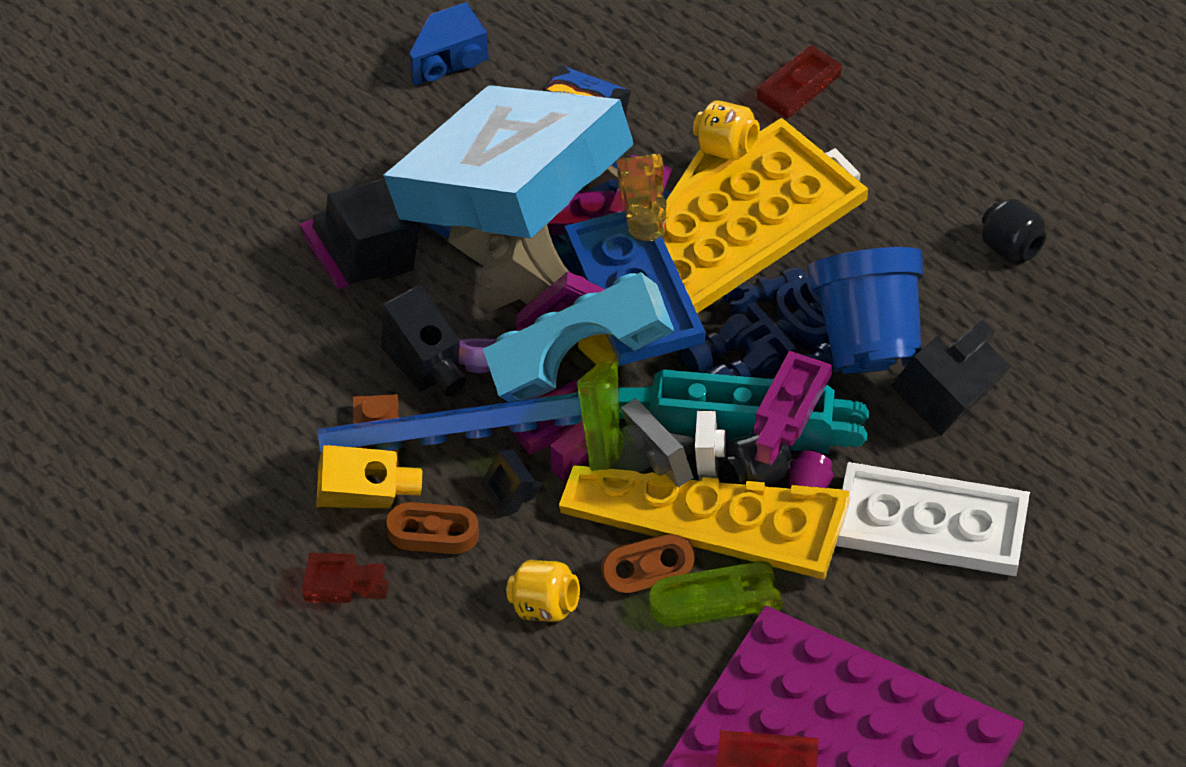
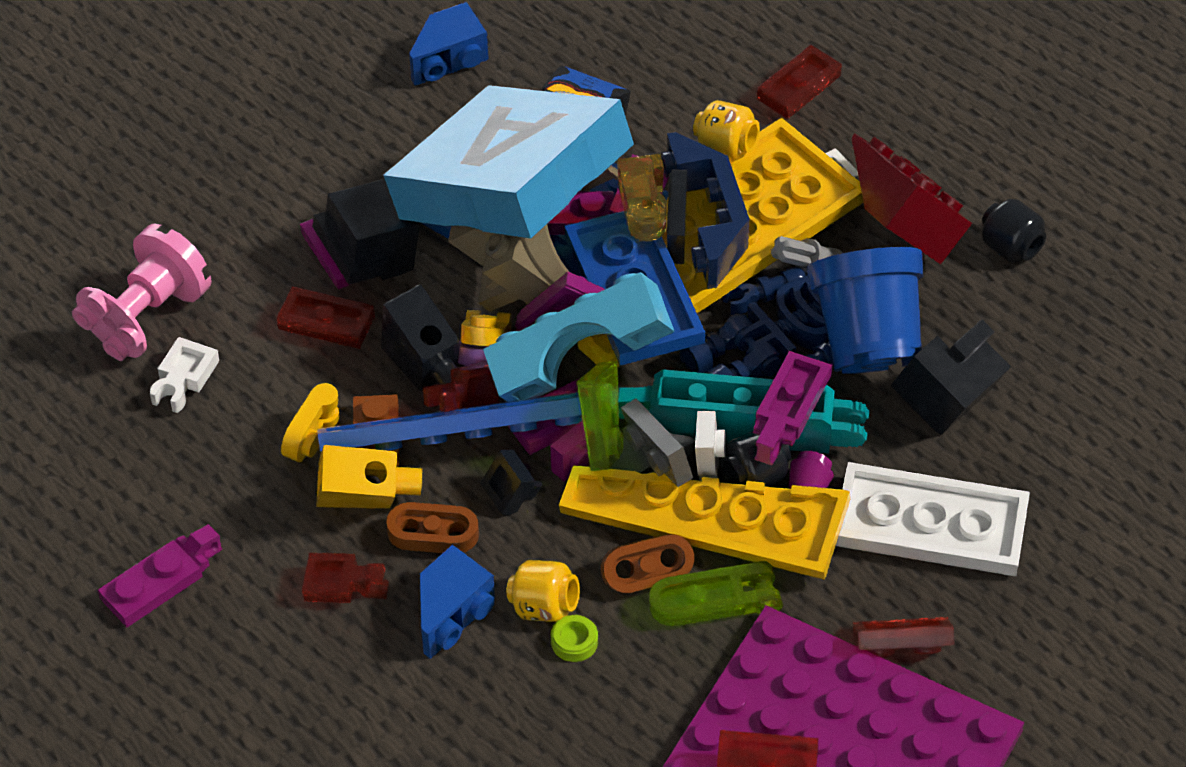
(160, 575): none -> magenta hinge
(165, 268): none -> bright pink piece
(183, 368): none -> white plate
(316, 412): none -> yellow plate
(325, 317): none -> clear red plate
(452, 596): none -> blue slope
(468, 388): none -> clear red plate
(484, 329): none -> yellow plate
(574, 638): none -> lime tile
(677, 215): none -> black tile
(711, 170): none -> dark blue slope
(801, 252): none -> light grey axle
(907, 200): none -> dark red slope
(922, 634): none -> clear red plate

